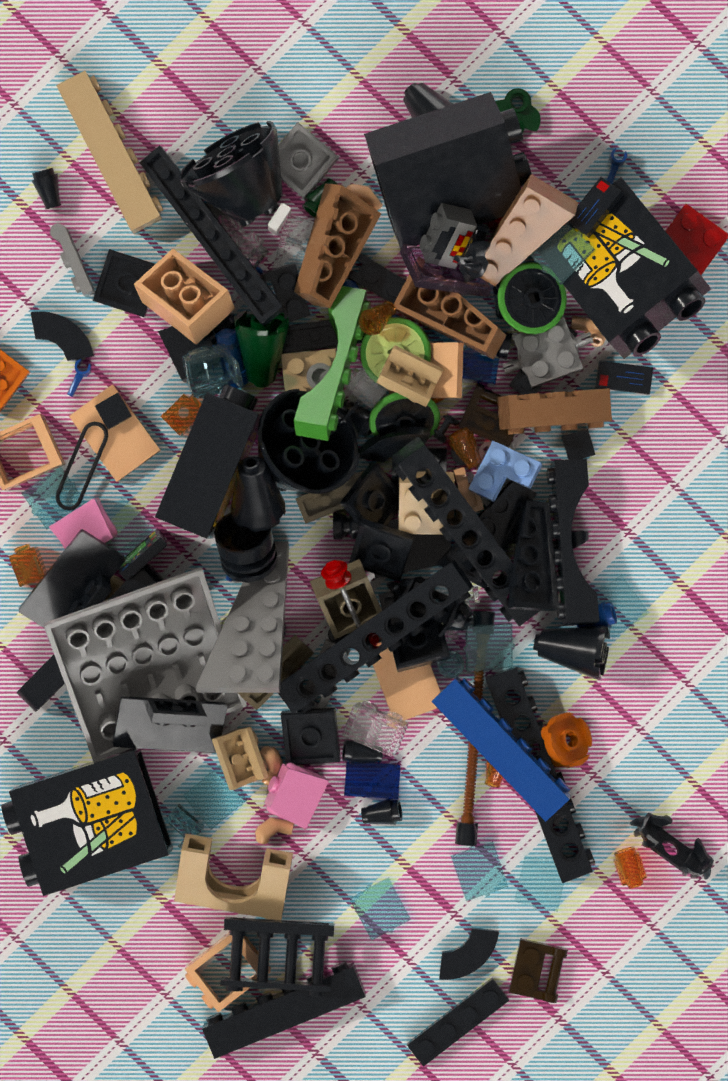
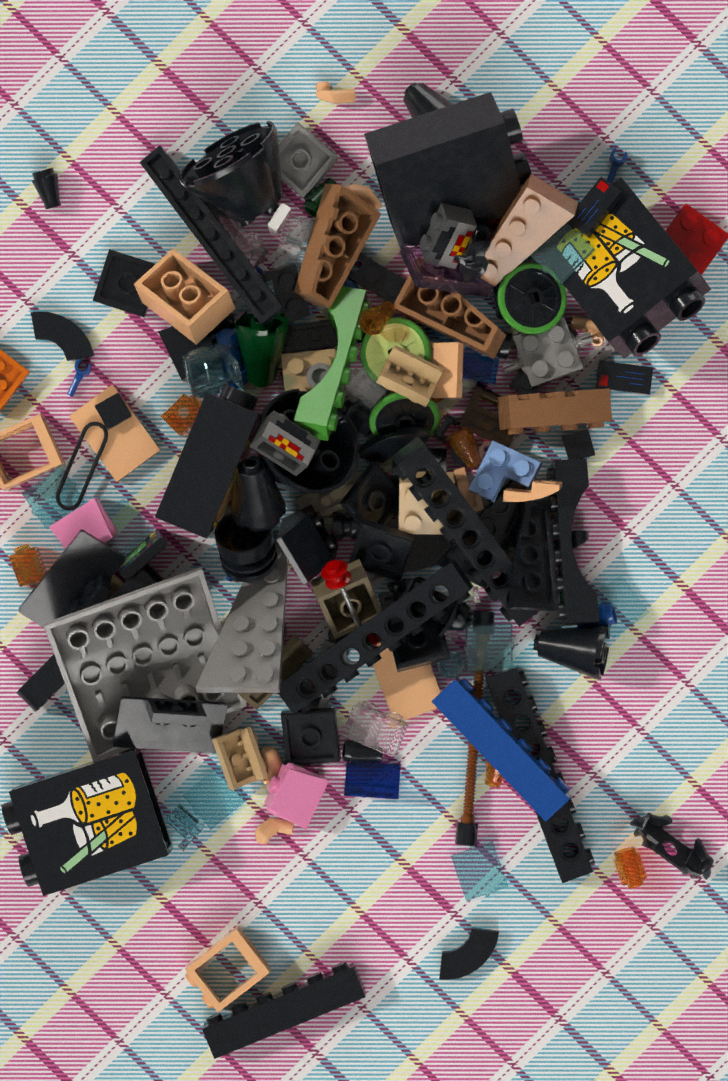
(72, 259): light grey plate -> none
(109, 151): tan brick -> none
(200, 887): tan arch -> none
(285, 443): none -> brick
(292, 932): black fence -> none
(306, 543): none -> black slope
(334, 96): none -> light nougat arm
(380, 908): clear light blue piece -> none
(383, 812): black cone -> none
(457, 1022): black plate -> none
(526, 114): dark green plate -> none
(529, 967): dark brown plate -> none
(539, 489): none -> light nougat slope
(539, 884): clear light blue piece -> none
(555, 742): orange plate -> none

